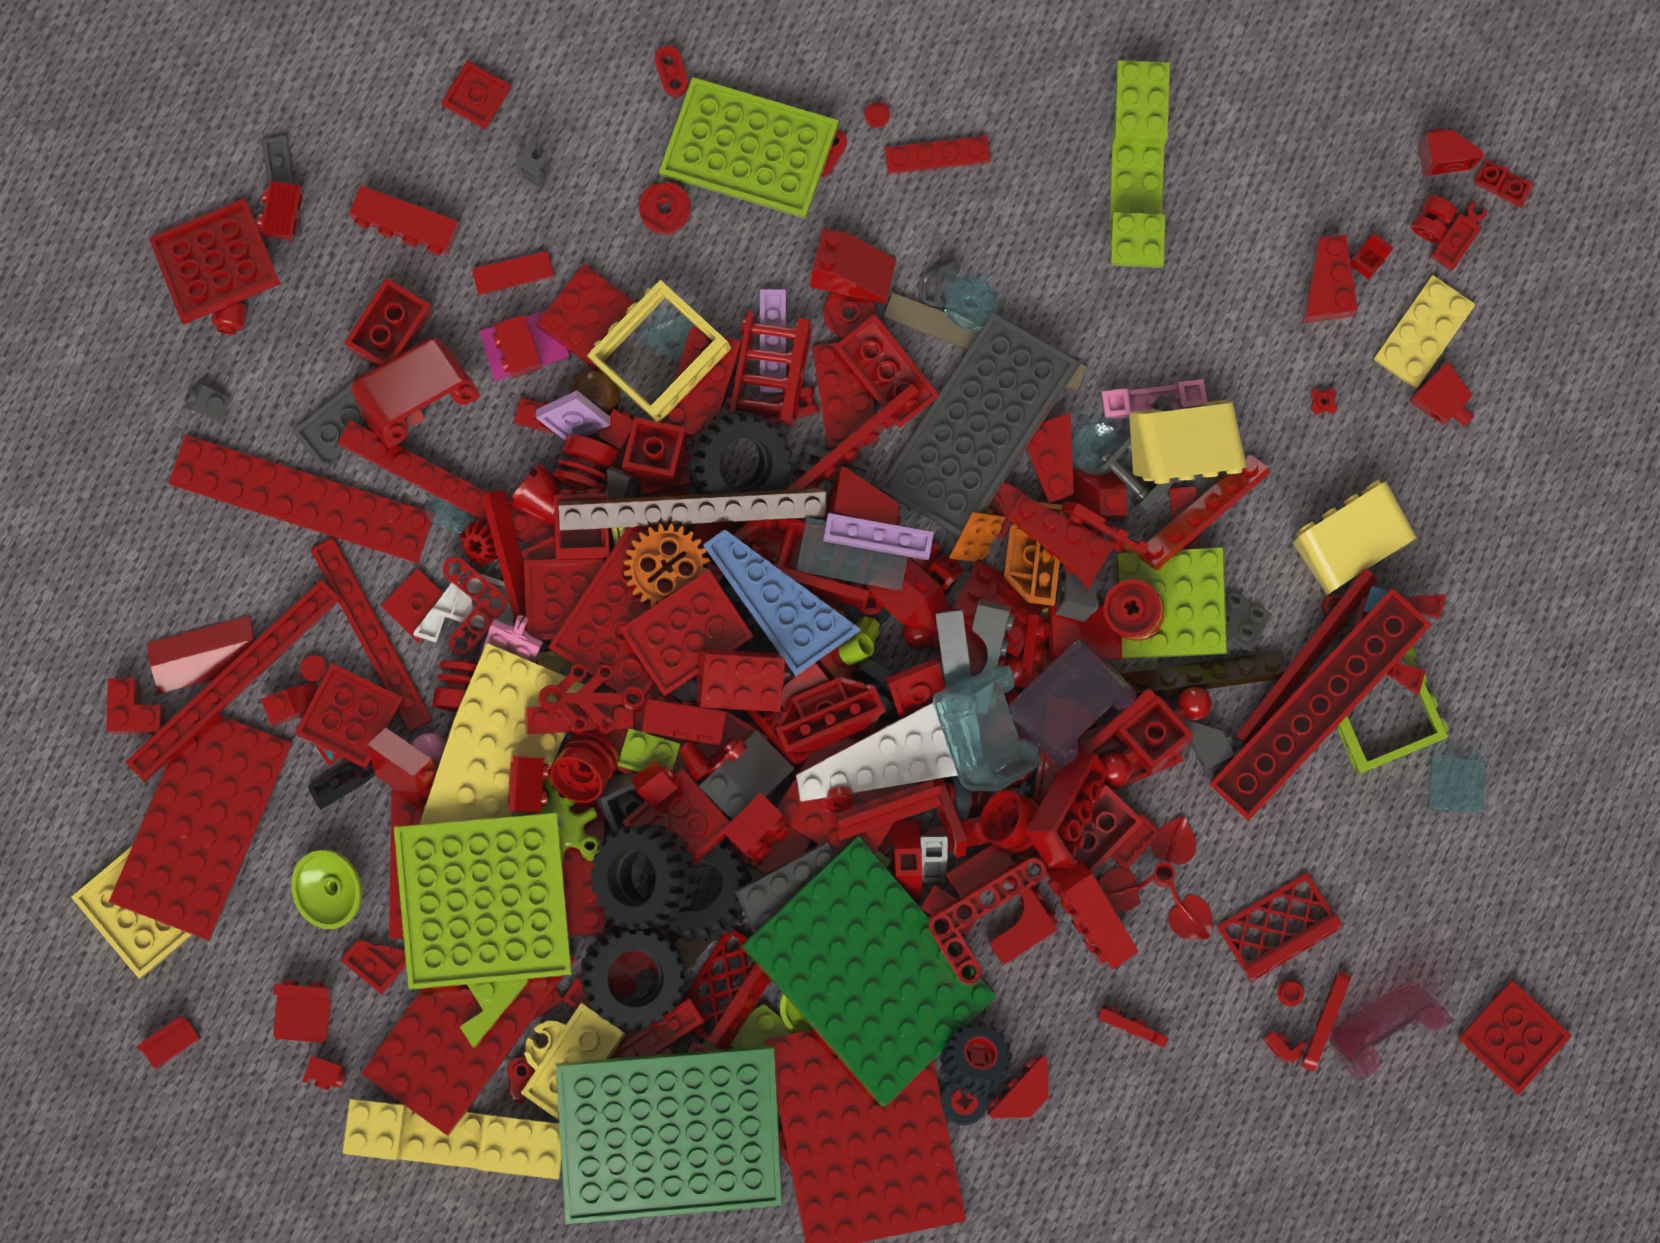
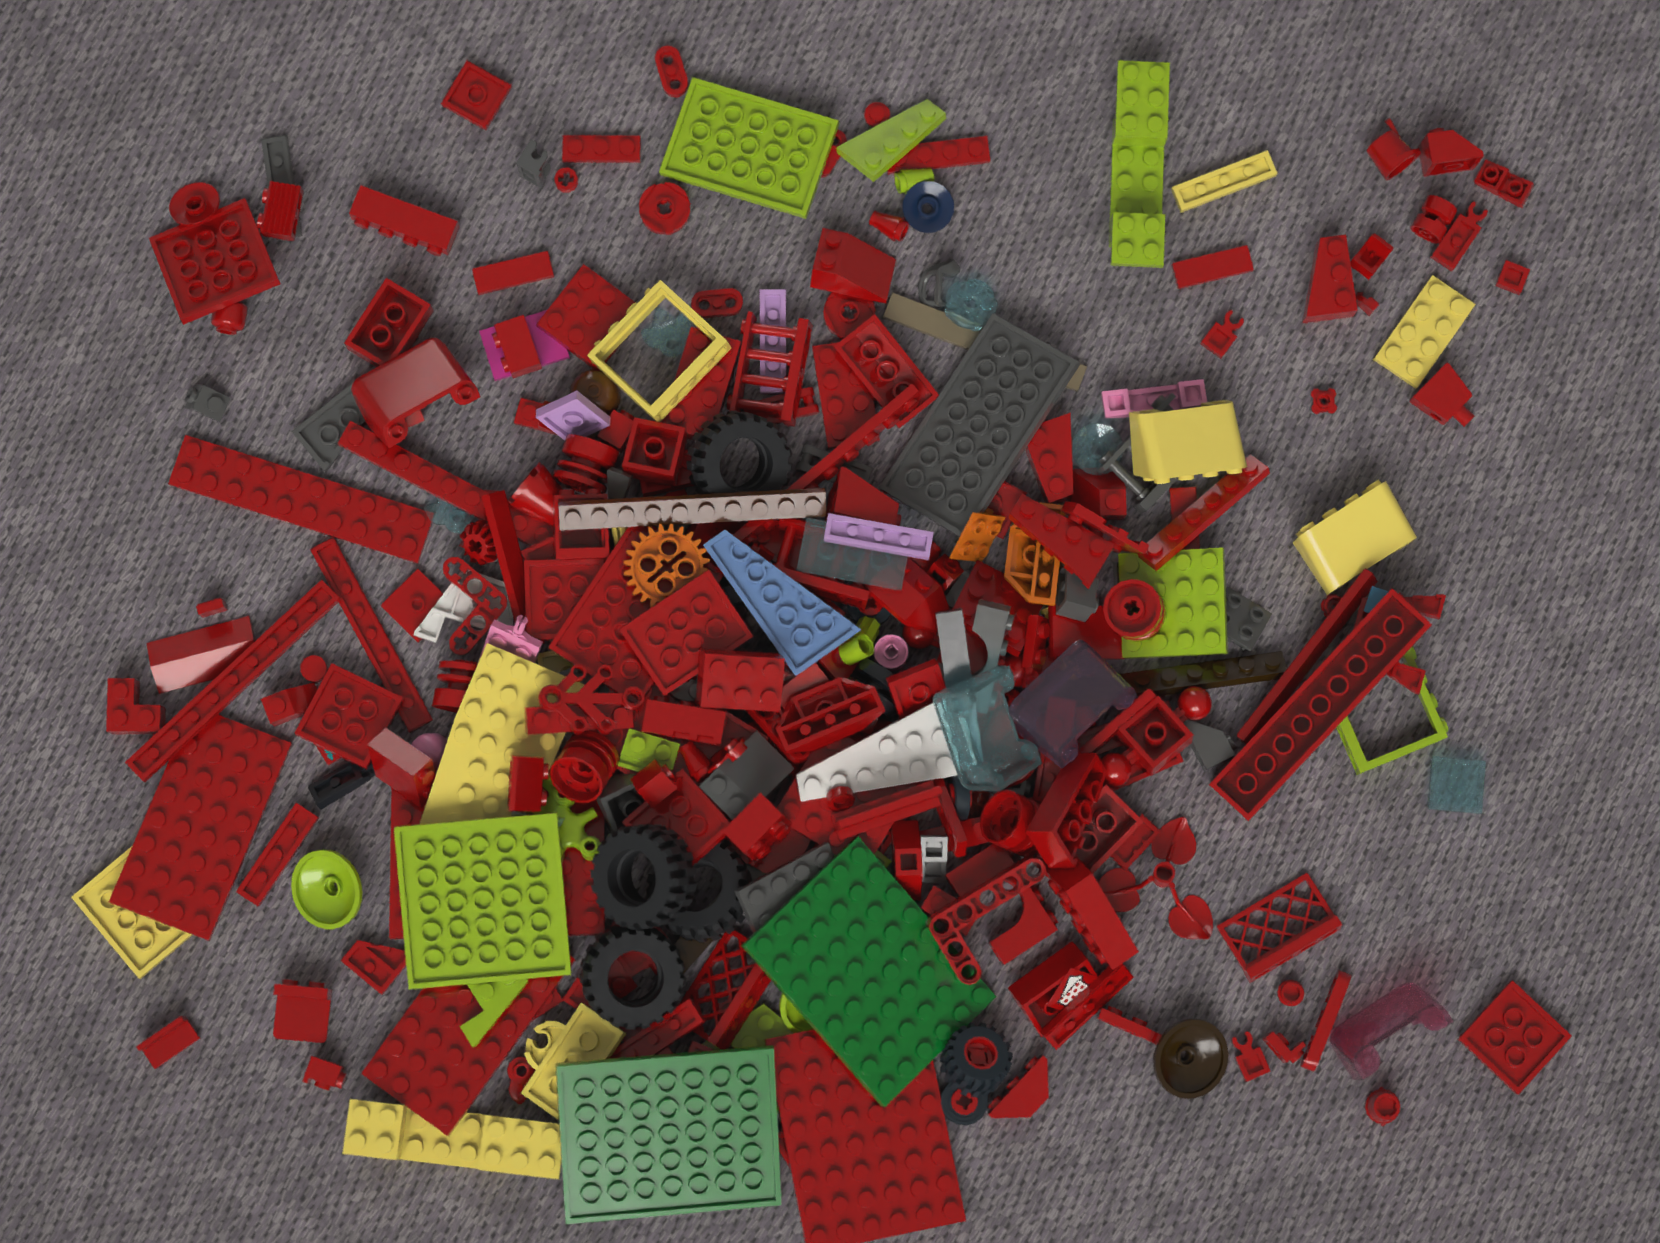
(194, 204): none -> red dish
(211, 607): none -> red tile
(277, 854): none -> red plate
(561, 174): none -> red bush
(601, 148): none -> red plate
(716, 301): none -> red plate
(888, 142): none -> lime wing
(890, 225): none -> red cone
(891, 652): none -> bright pink wheel
(909, 177): none -> lime cone
(934, 195): none -> dark blue dish
(1037, 986): none -> red slope
(1070, 988): none -> sticker
(1086, 1005): none -> red tile
(1202, 1065): none -> dark brown dish
(1212, 267): none -> red tile
(1221, 337): none -> red plate
(1224, 181): none -> light yellow plate
(1251, 1061): none -> red plate
(1367, 305): none -> red tile
(1382, 1106): none -> red piece
(1391, 153): none -> red hat
(1512, 277): none -> red plate

